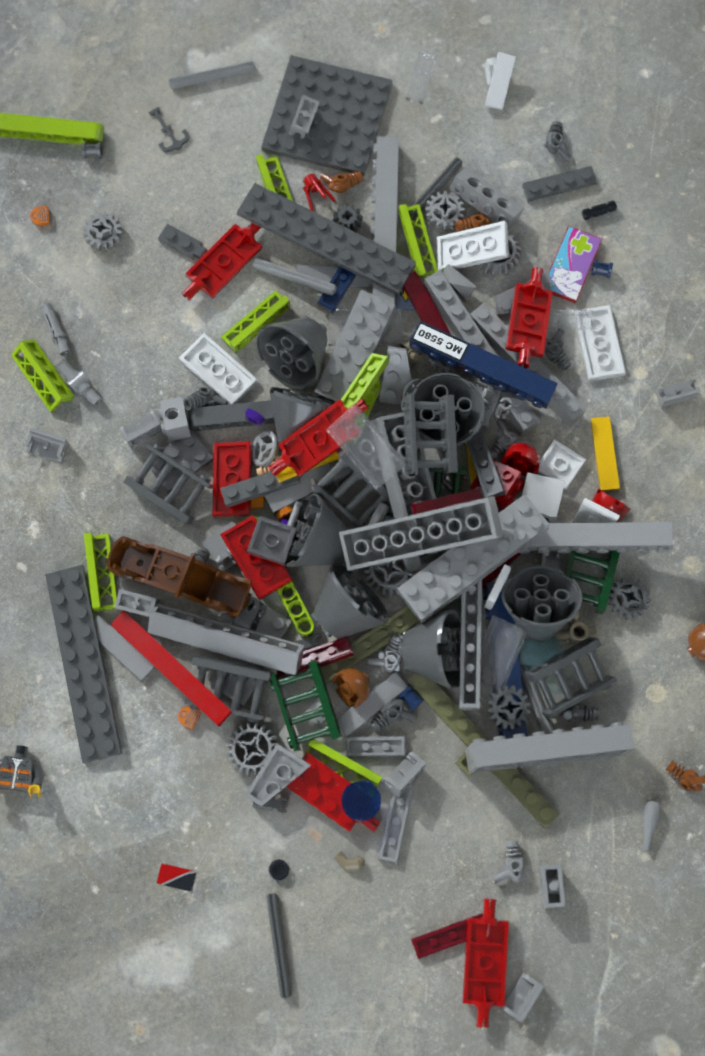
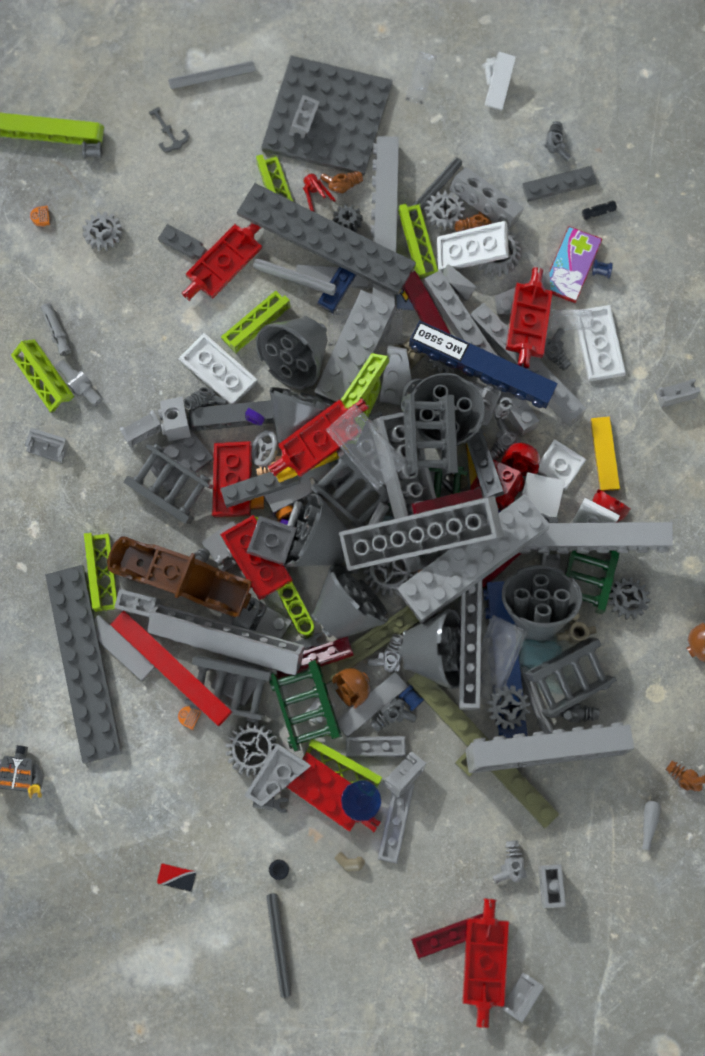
(497, 587): white tile -> none

